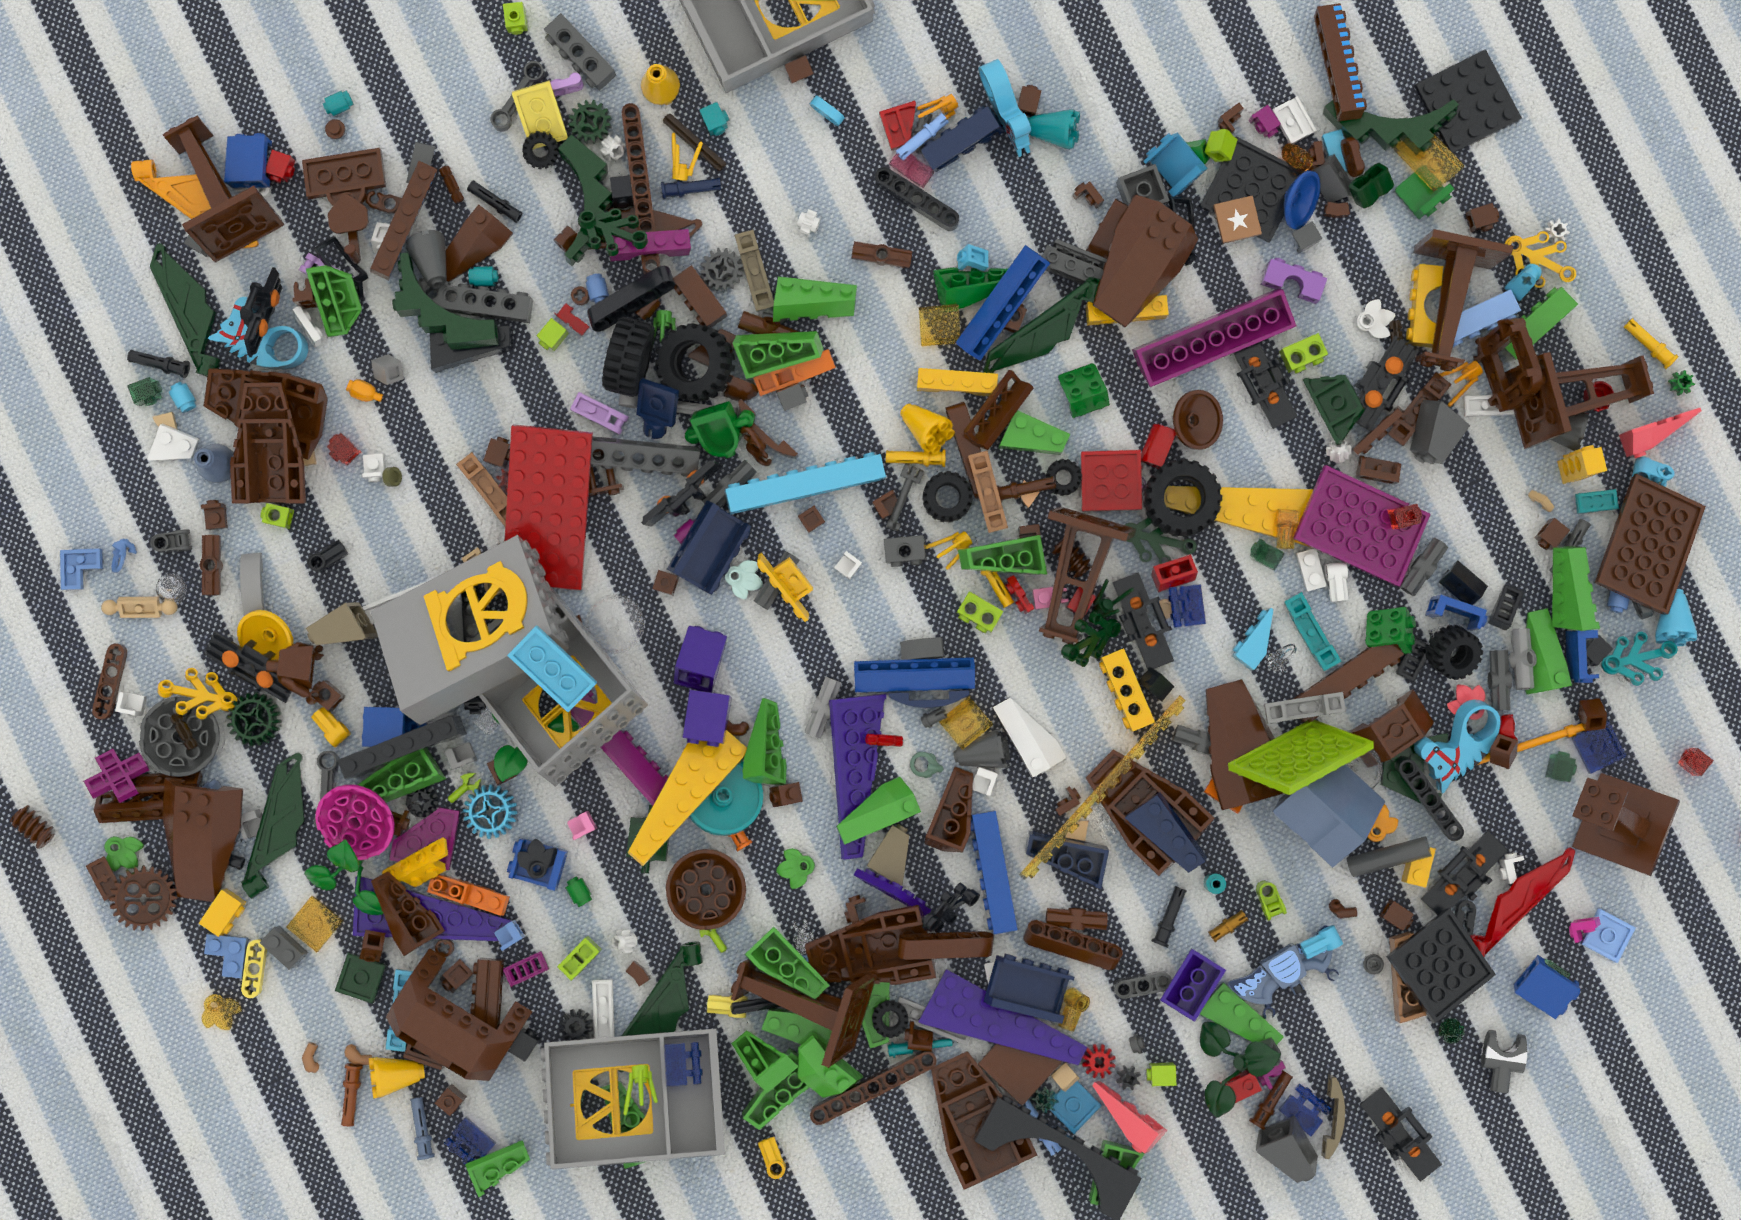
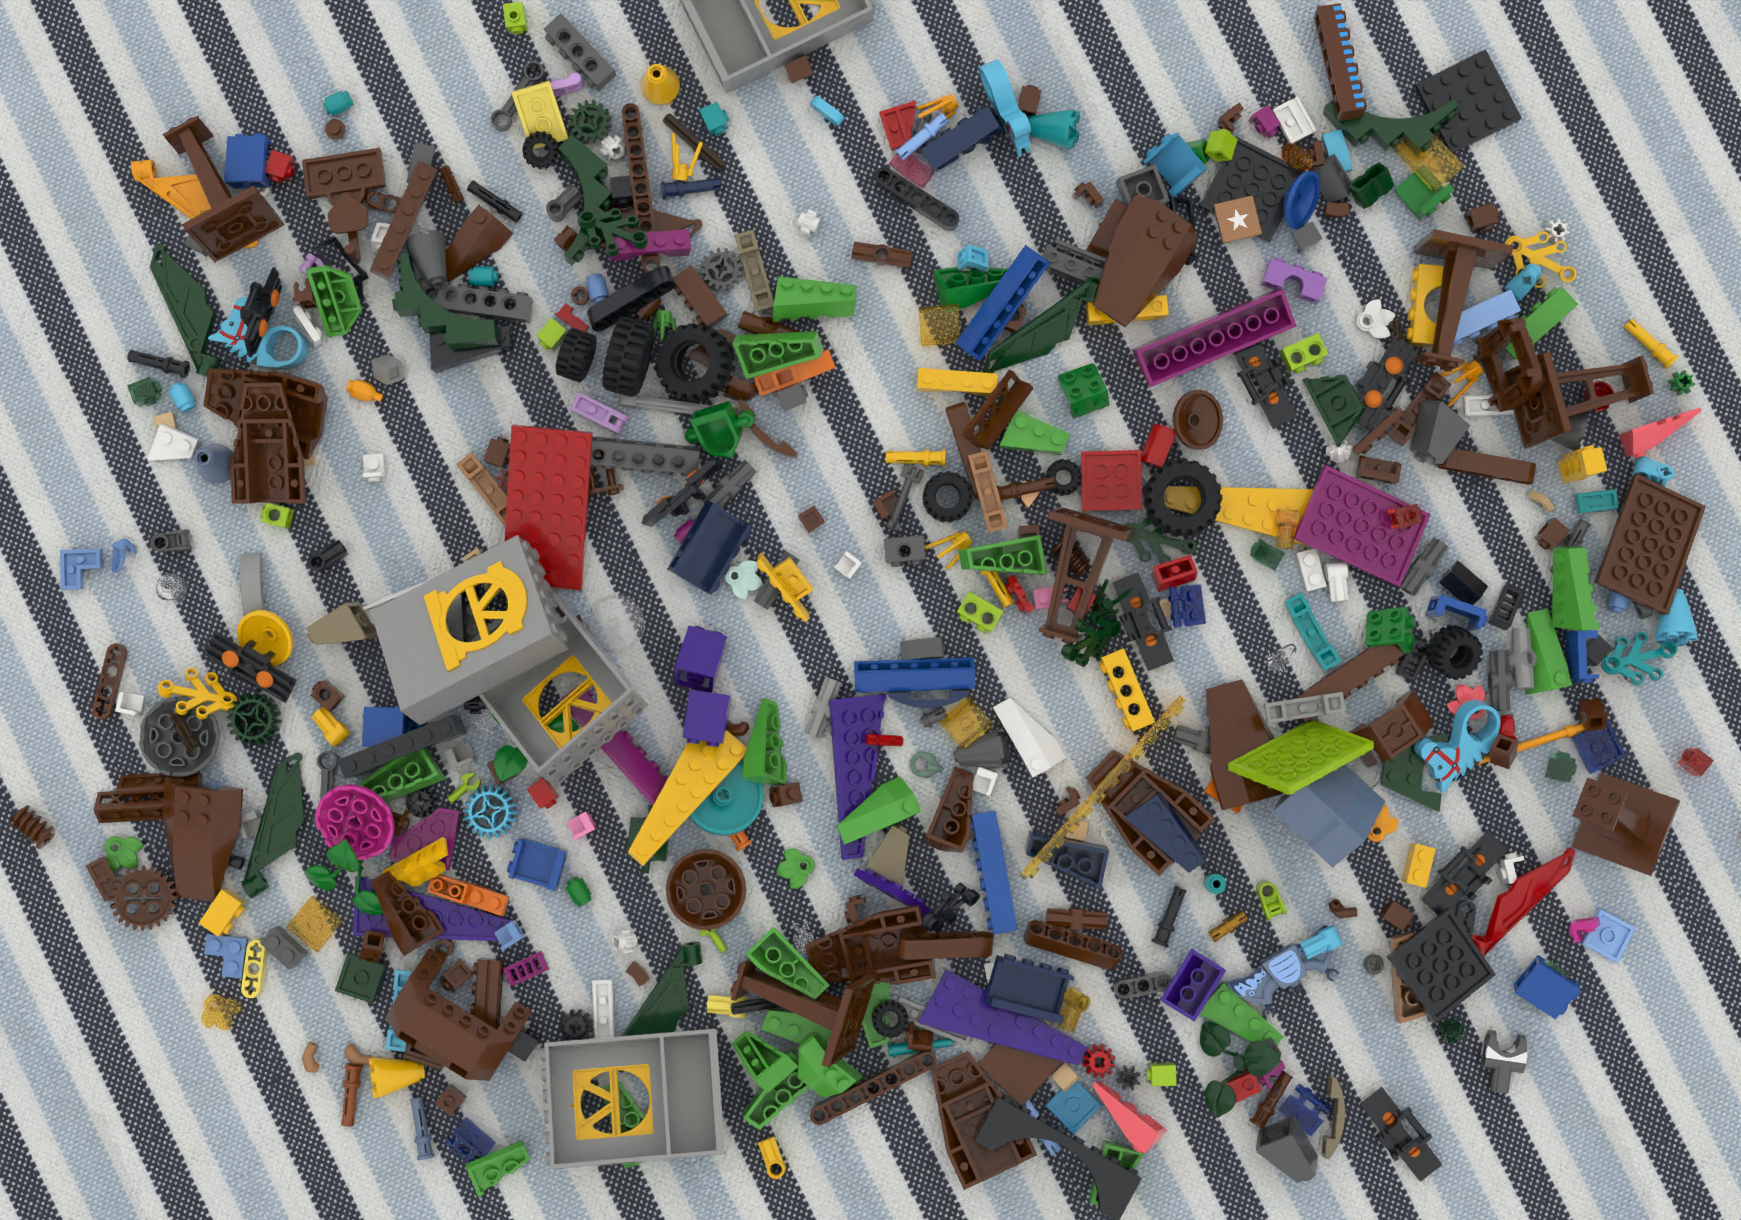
(116, 775): magenta plate -> none
(139, 607): tan plate -> none
(211, 578): reddish brown piece -> none
(215, 515): reddish brown bracket -> none
(296, 669): reddish brown torso -> none
(342, 449): clear red brick -> none
(392, 476): olive tile -> none
(537, 855): black plate -> none
(543, 793): none -> red brick
(552, 668): medium azure plate -> none
(565, 202): none -> dark grey piece
(576, 355): none -> black tyre
(579, 958): lime brick -> none
(639, 1076): lime plant -> none
(657, 407): dark blue plate -> none
(665, 582): reddish brown brick -> none
(675, 1064): clear blue plate -> none
(755, 446): reddish brown piece -> none
(805, 483): medium azure brick -> none
(927, 427): yellow cone -> none
(1040, 1102): clear green gear -> none
(1137, 1044): dark grey plate -> none
(1156, 684): black brick -> none
(1255, 645): medium azure slope -> none
(1352, 156): reddish brown plate -> none
(1389, 856): dark grey brick -> none
(1435, 805): black beam -> none
(1489, 466): none -> reddish brown beam

